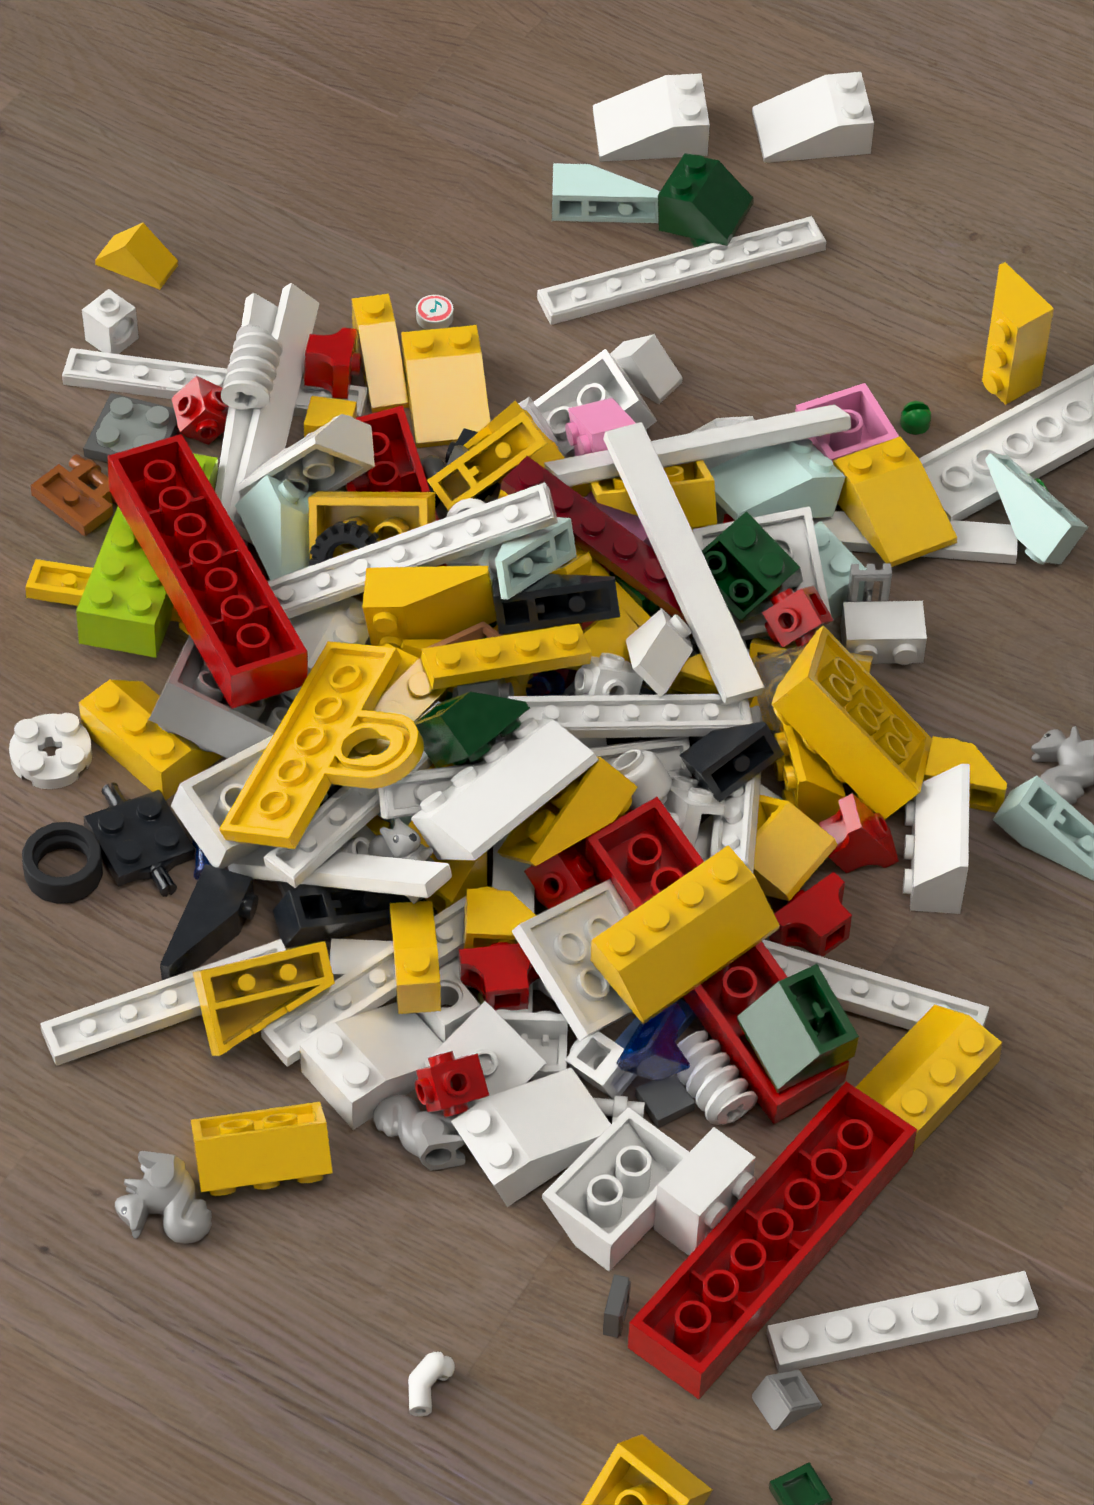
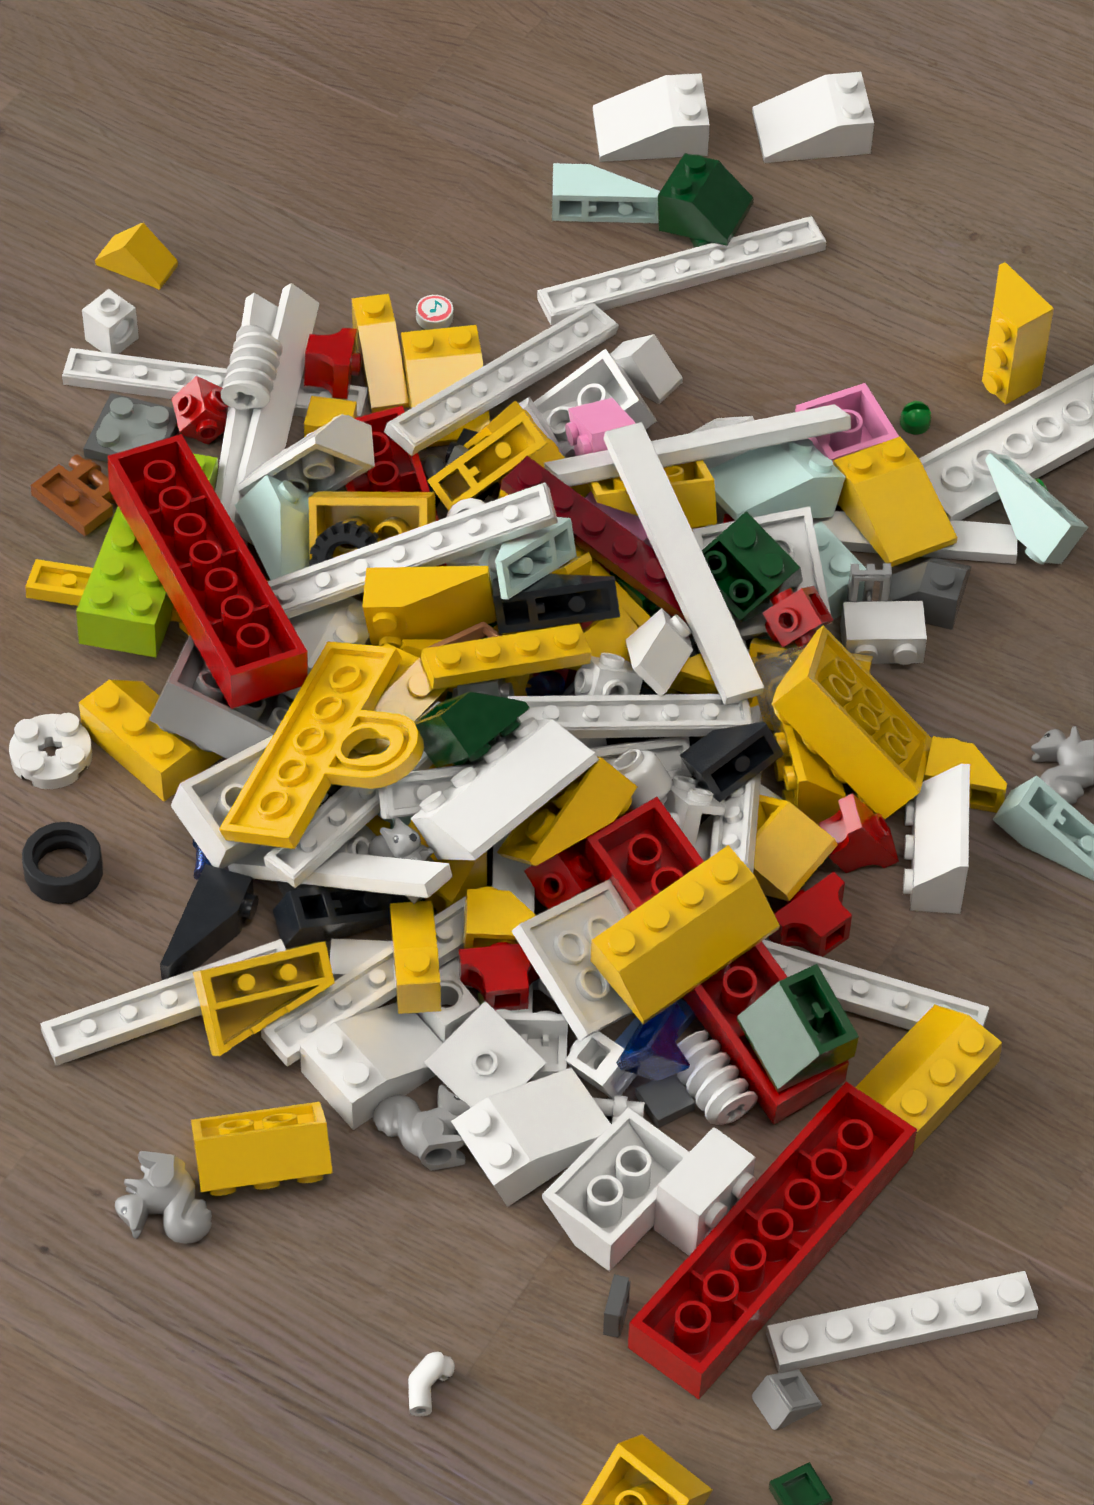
(140, 838): black plate -> none
(451, 1083): red brick -> none
(501, 379): none -> white tile
(935, 583): none -> dark grey slope

